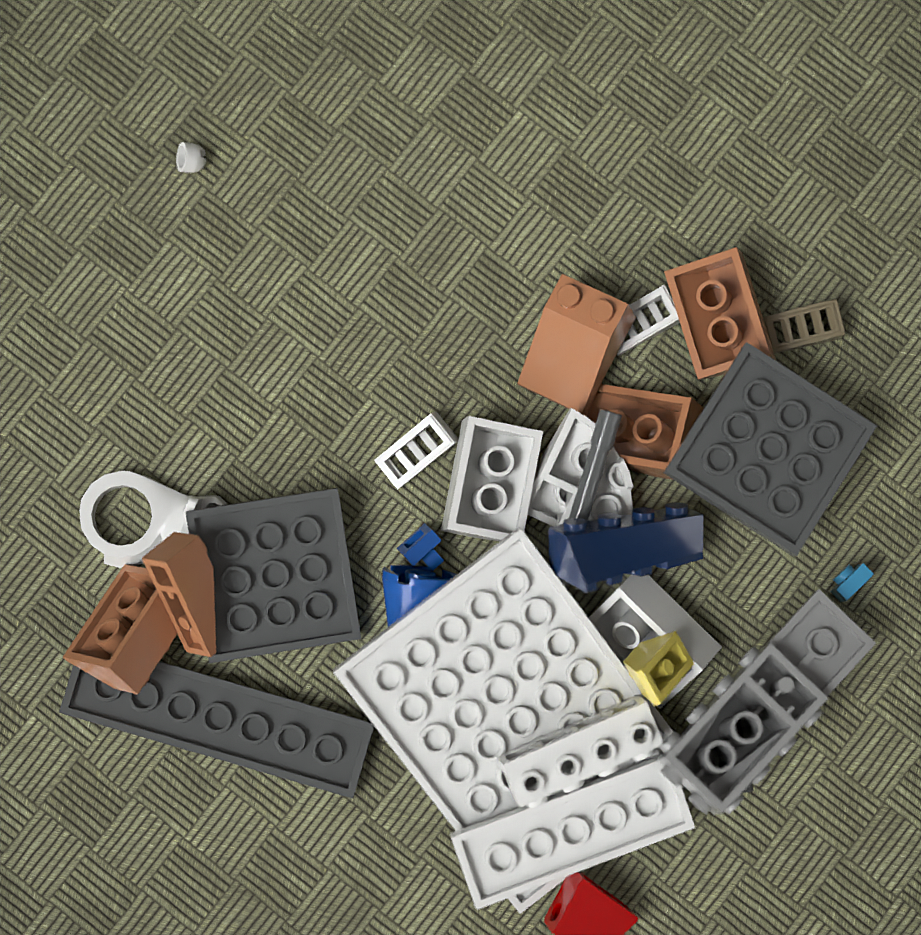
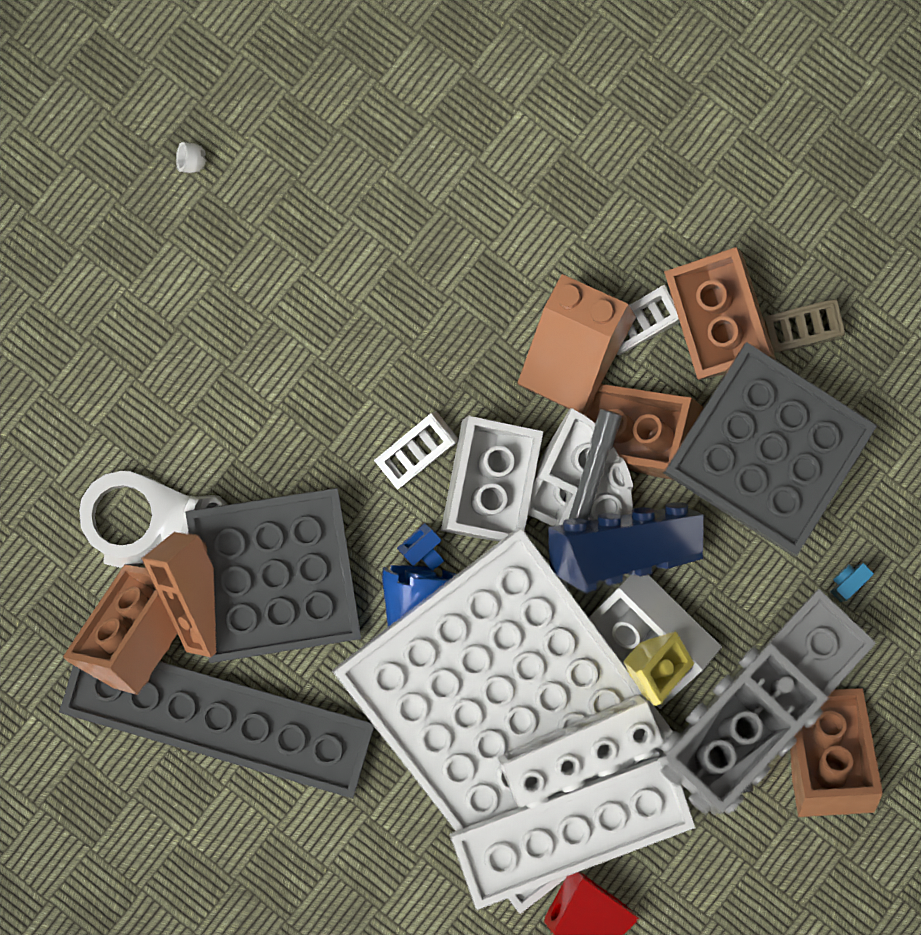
(836, 760): none -> nougat slope

